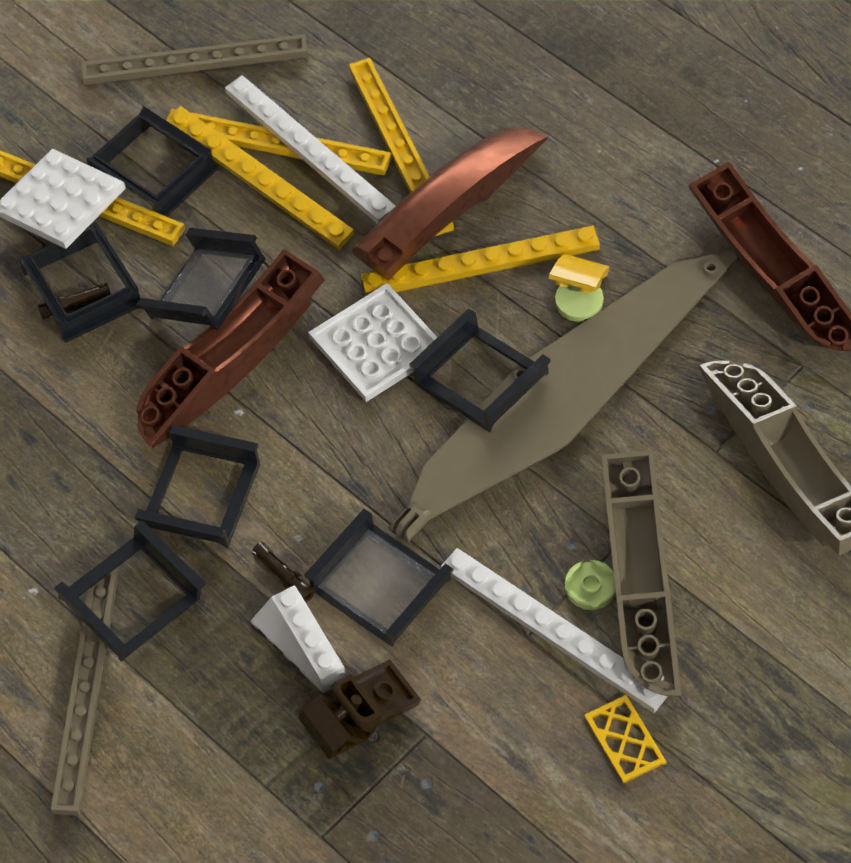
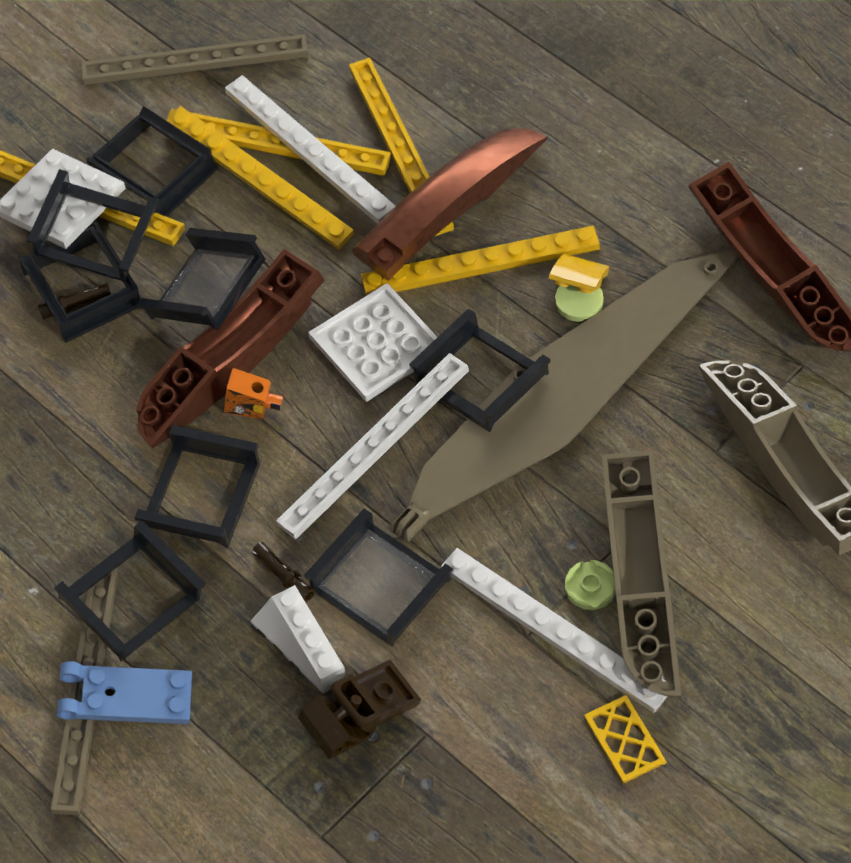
(50, 210): none -> black piece
(138, 695): none -> medium blue hinge
(249, 395): none -> orange torso
(372, 446): none -> white plate

